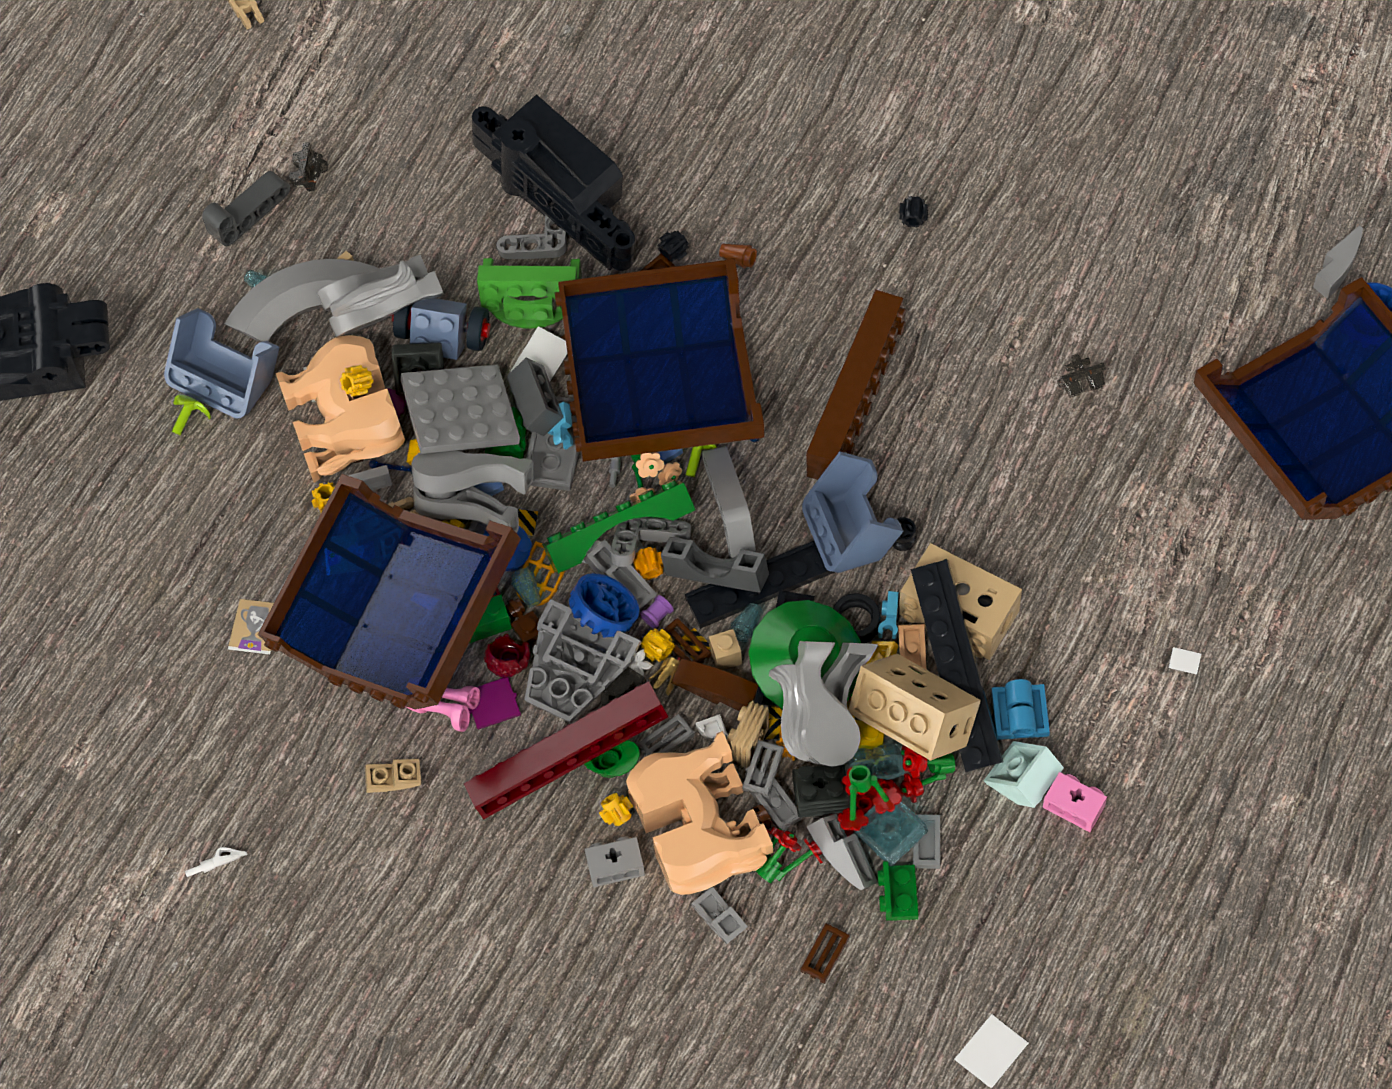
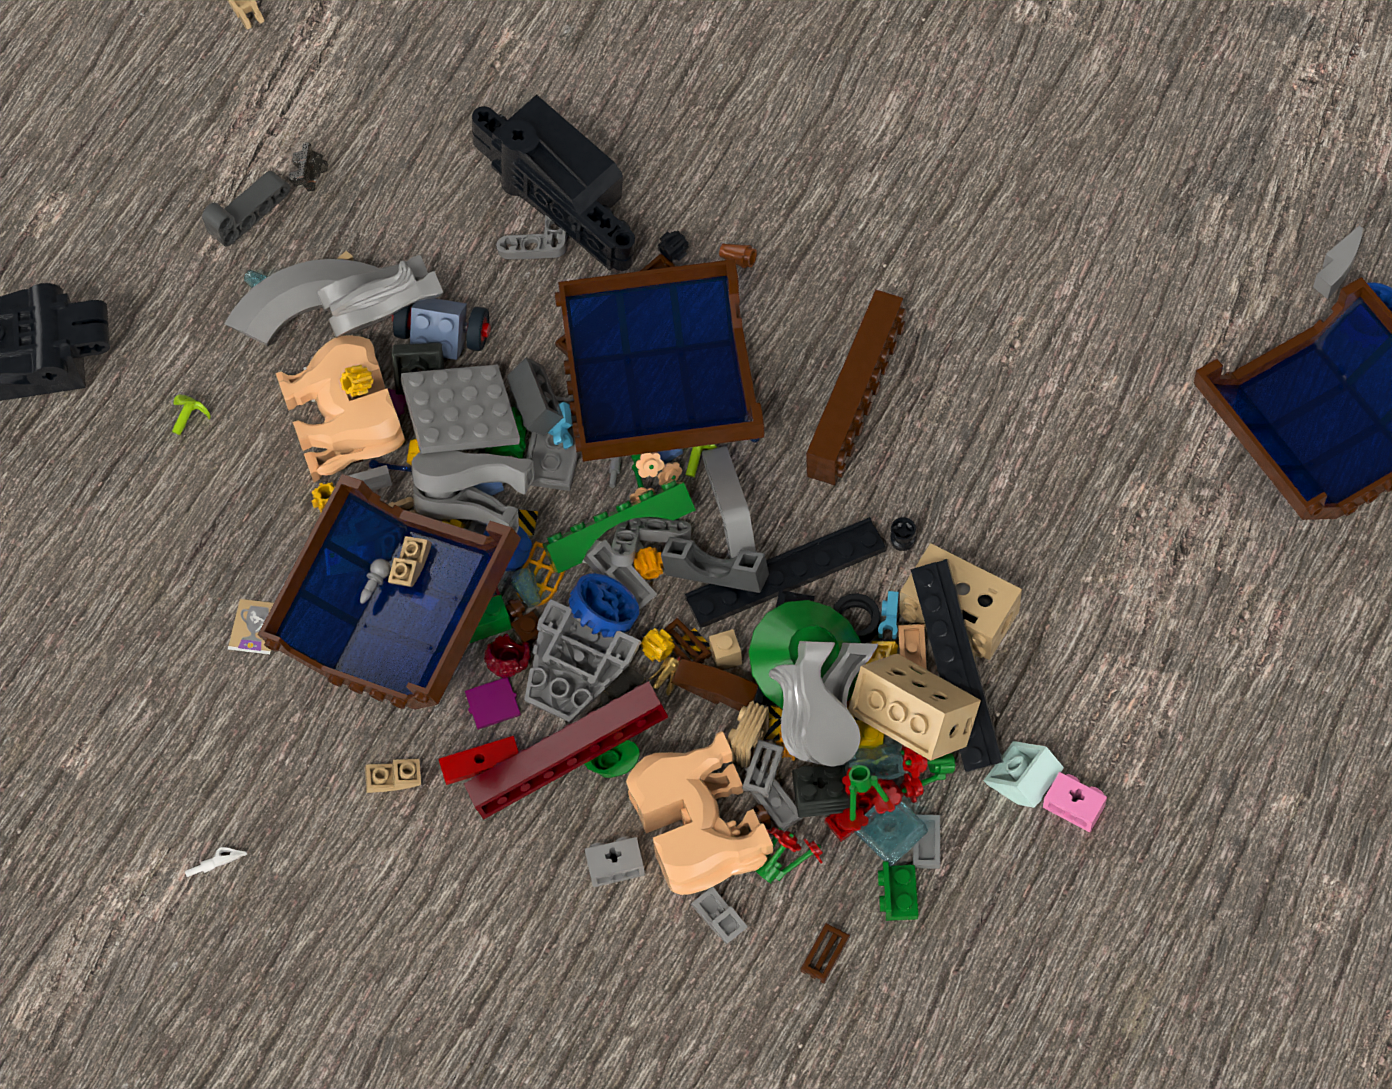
(215, 371): sand blue windscreen -> none
(379, 570): none -> light grey bar
(409, 565): none -> tan slope
(458, 713): bright pink piece -> none
(465, 765): none -> red tile
(516, 281): bright green piece -> none
(546, 350): white sticker -> none
(616, 809): yellow gear -> none
(638, 662): white plant -> none
(656, 611): medium lavender bush -> none
(689, 734): light grey tile -> none
(711, 726): white tile -> none
(746, 622): clear light blue cone -> none
(842, 851): light grey slope -> none
(843, 518): sand blue windscreen -> none
(913, 211): black gear -> none
(991, 1051): white sticker -> none
(1020, 710): dark azure plate -> none
(1072, 381): clear smoke hips -> none
(1185, 660): white sticker -> none

